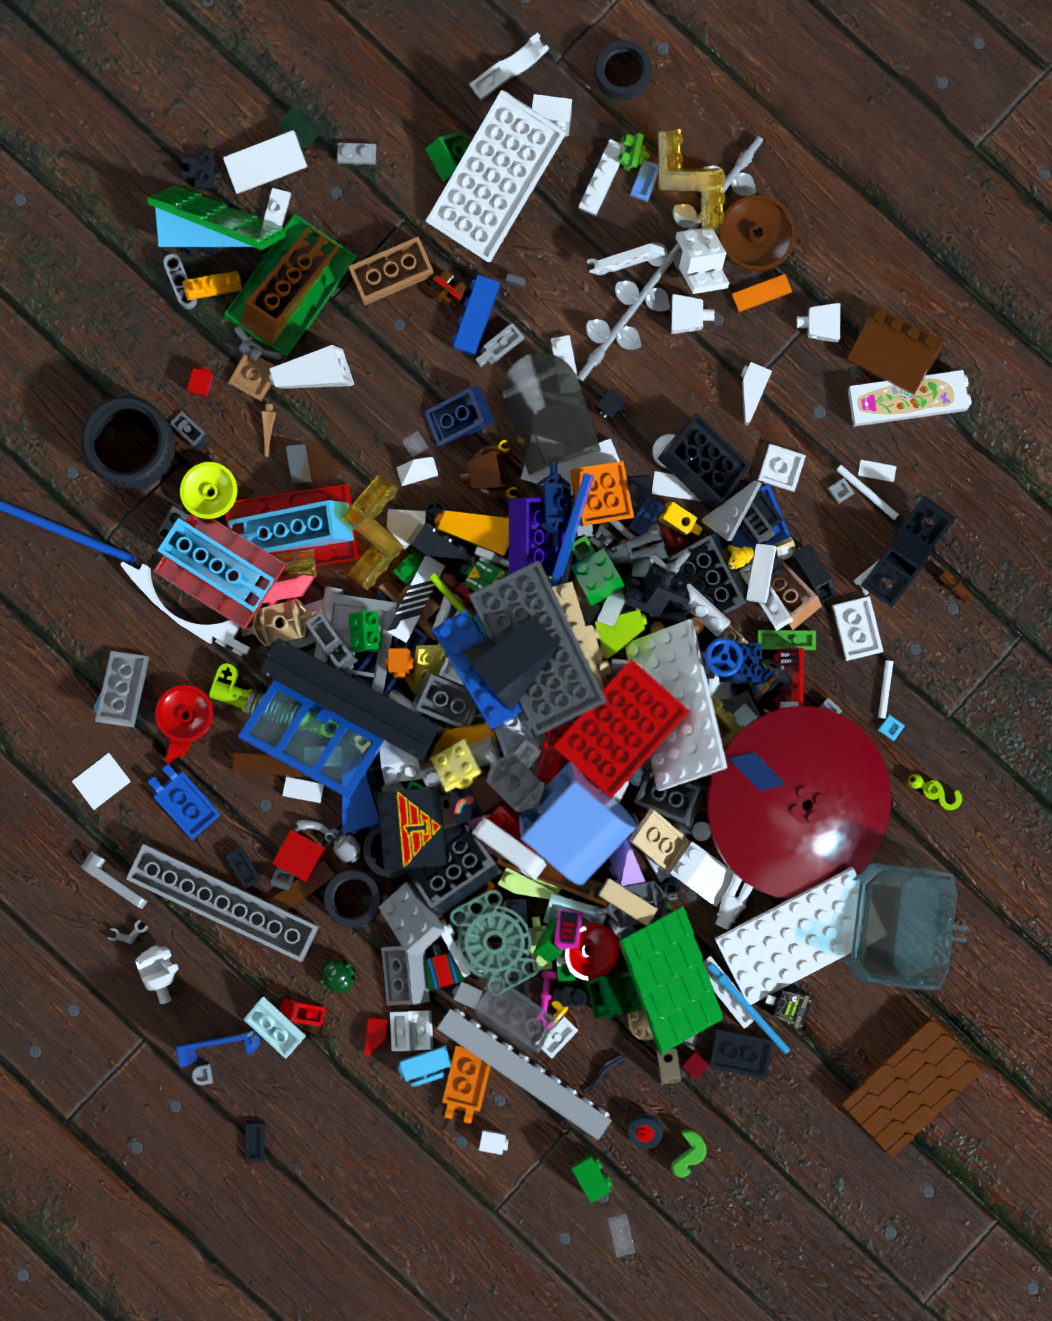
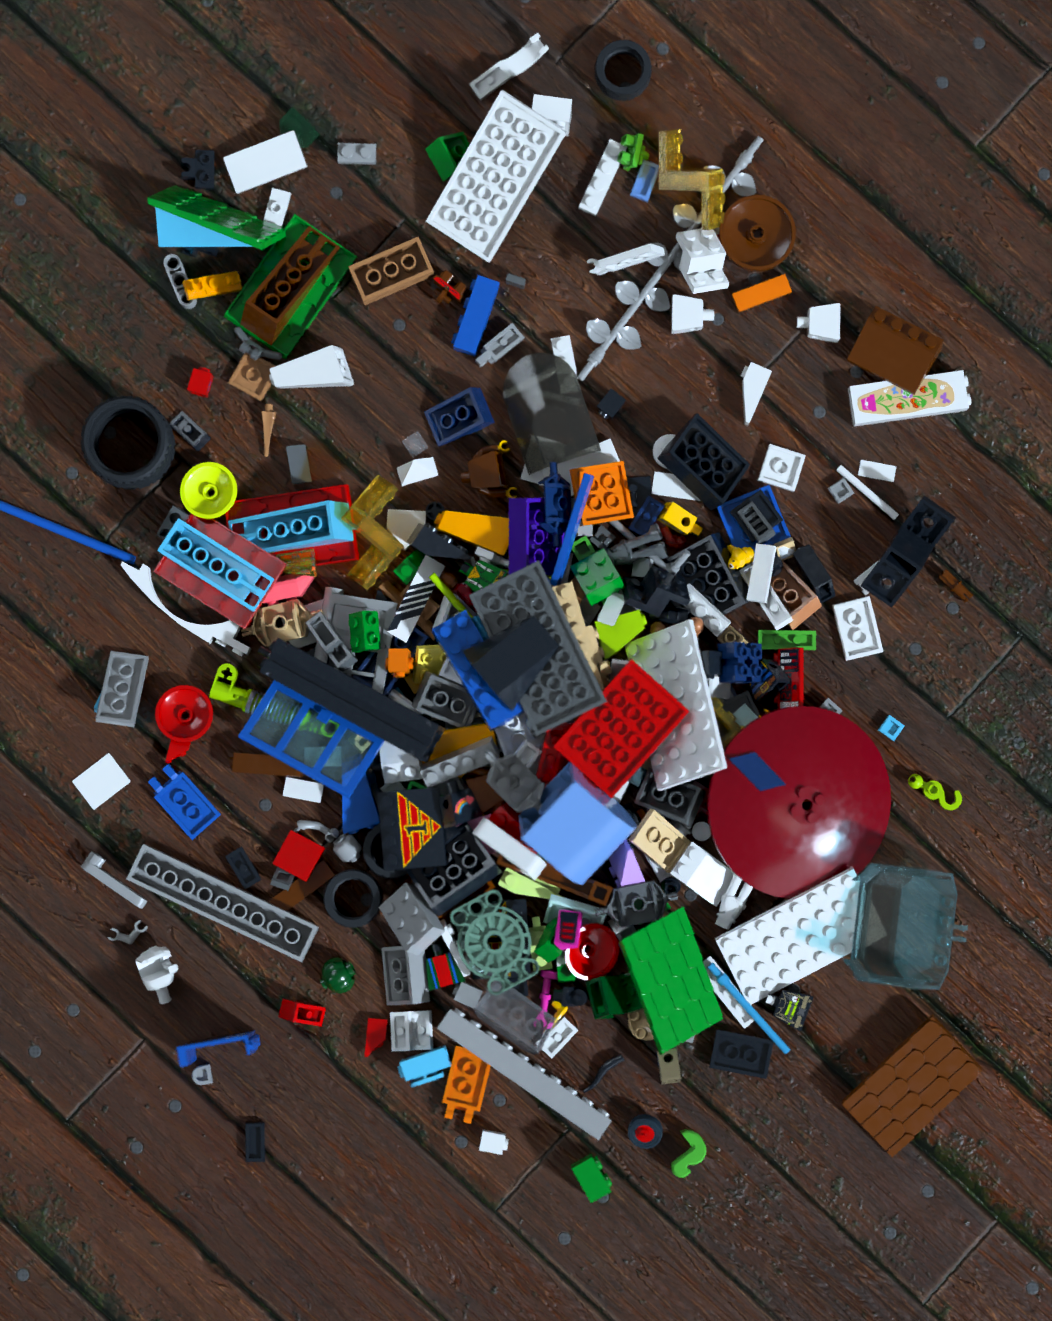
(274, 1027): light aqua tile -> none
(456, 766): light yellow plate -> none
(621, 1235): clear plate -> none
(627, 902): tan tile -> none
(695, 1065): dark red piece -> none
(717, 657): blue piece -> none
(729, 516): light grey wing -> none
(885, 689): white piece -> none

